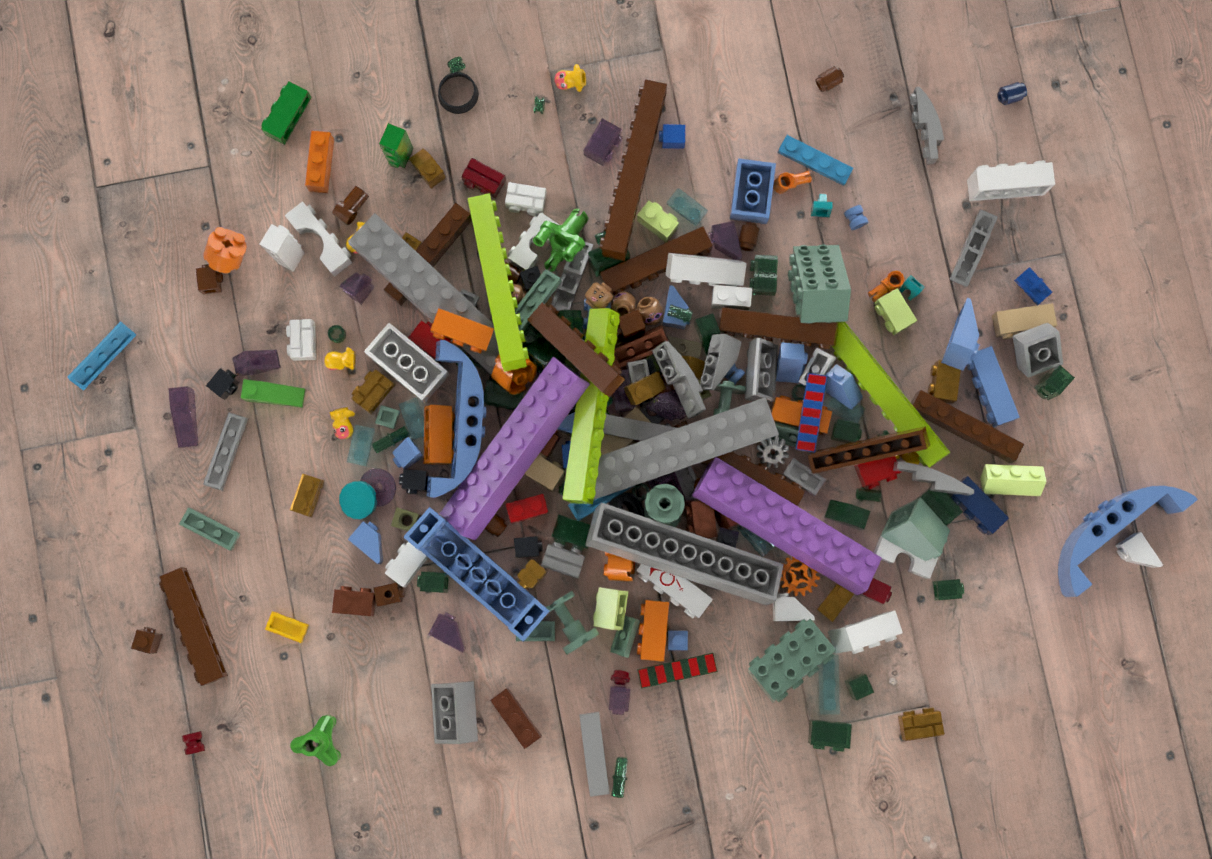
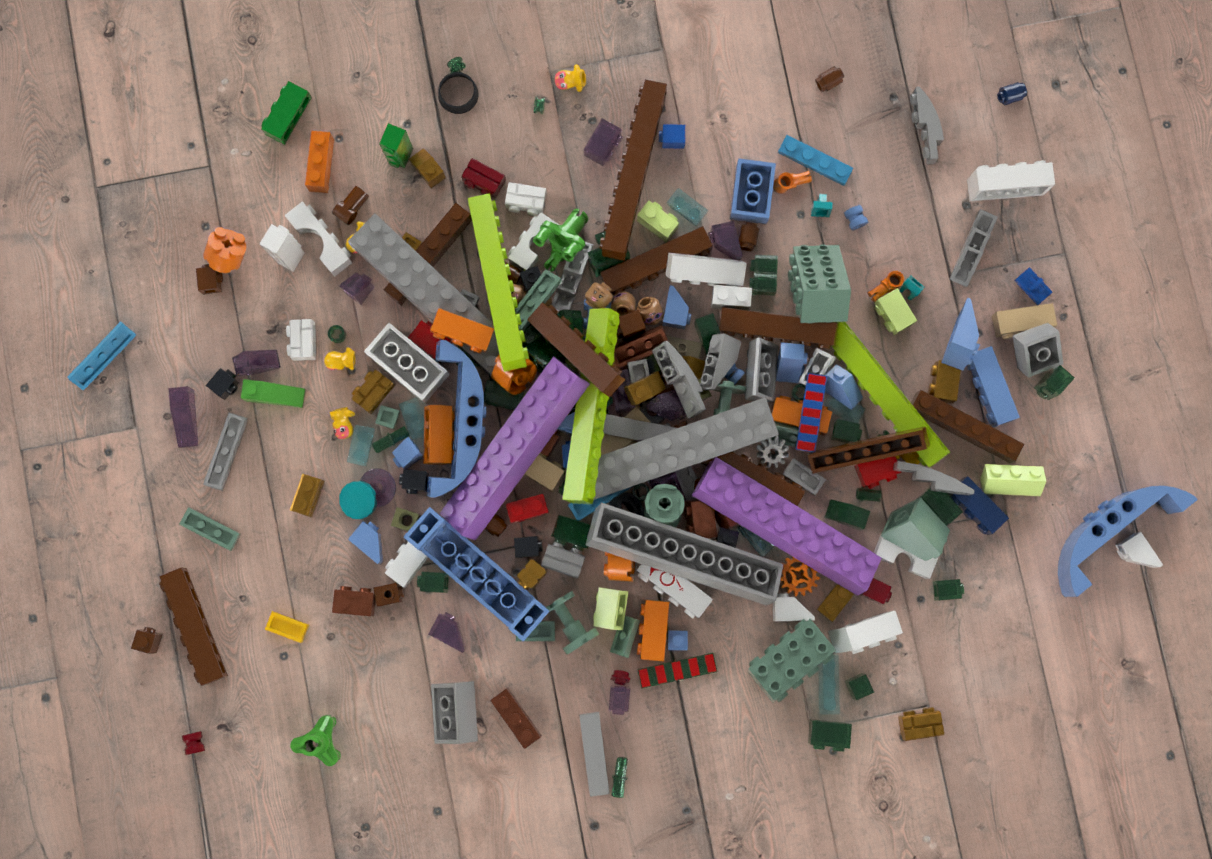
(680, 313): clear green pin -> none

